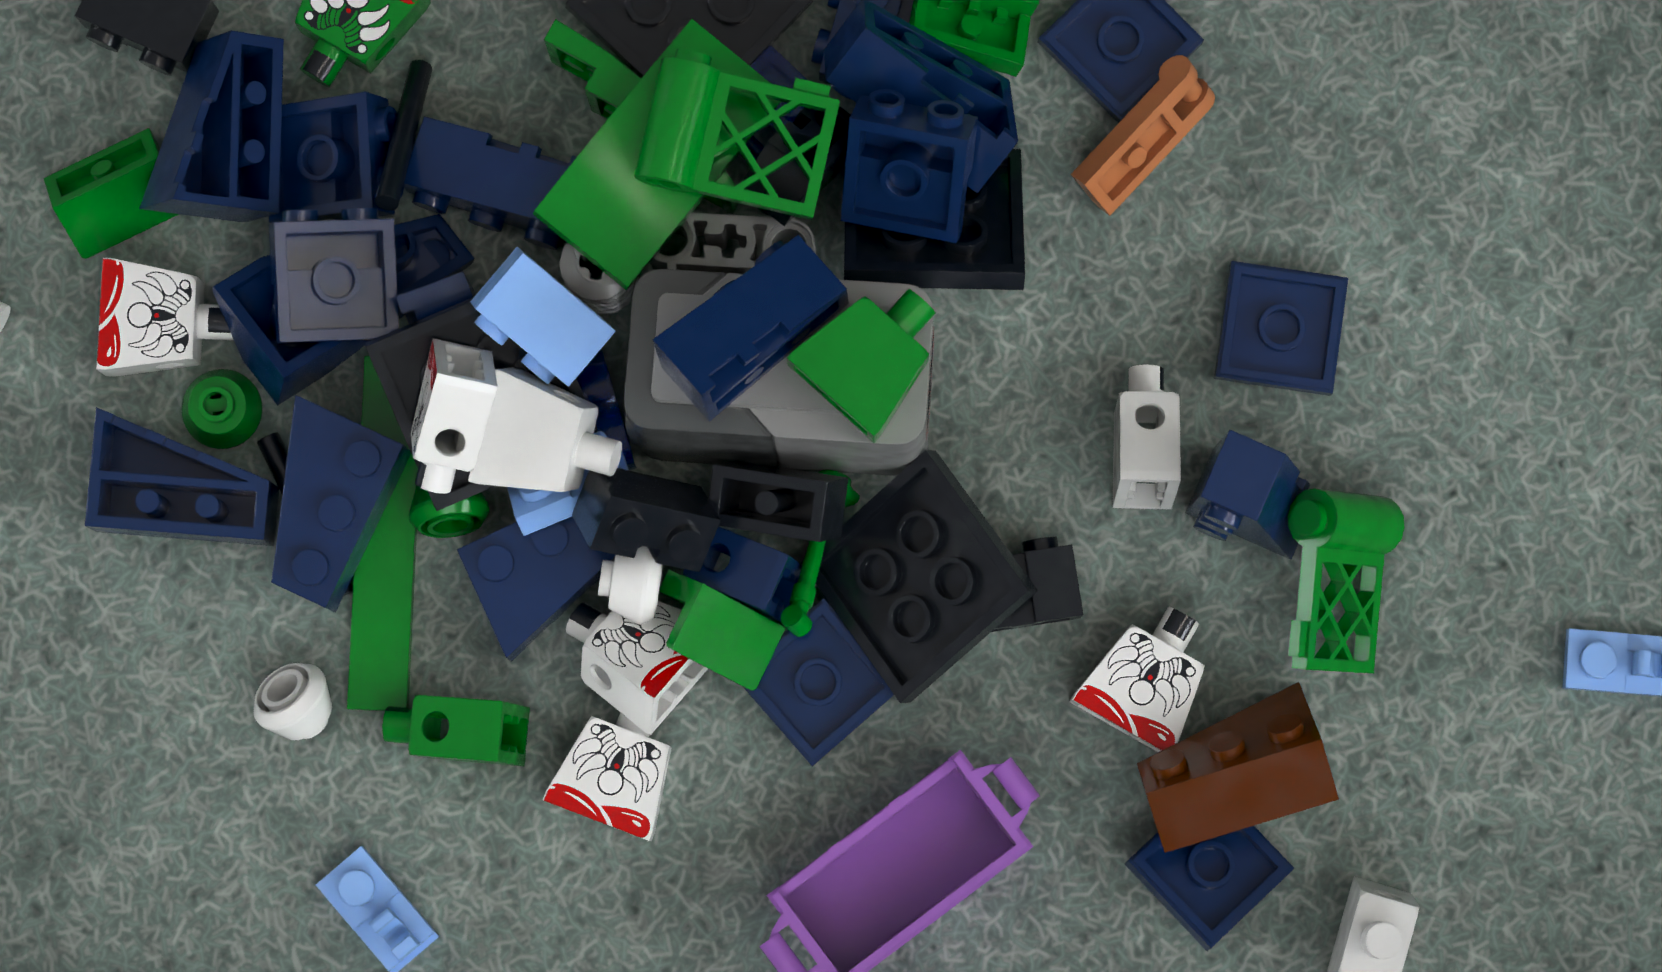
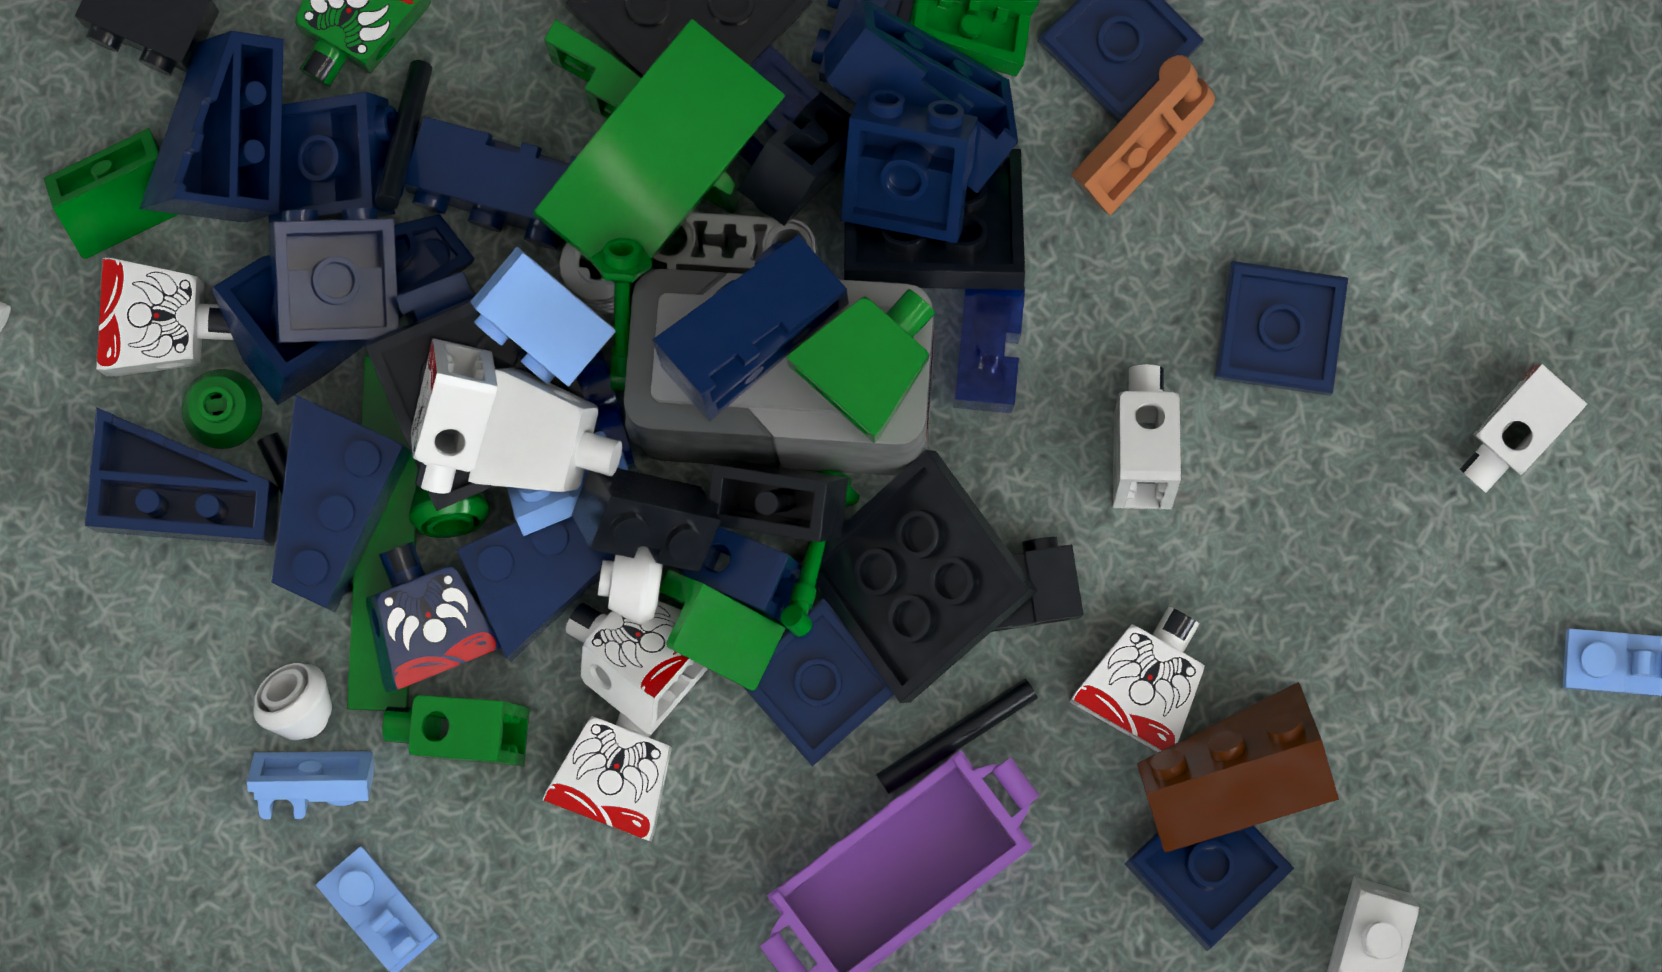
(310, 777): none -> light blue plate
(424, 621): none -> torso
(621, 263): none -> green piece
(687, 124): green piece -> none
(957, 736): none -> black bar
(983, 374): none -> clear blue brick
(1247, 494): dark blue wedge -> none
(1344, 535): green piece -> none
(1543, 405): none -> white torso

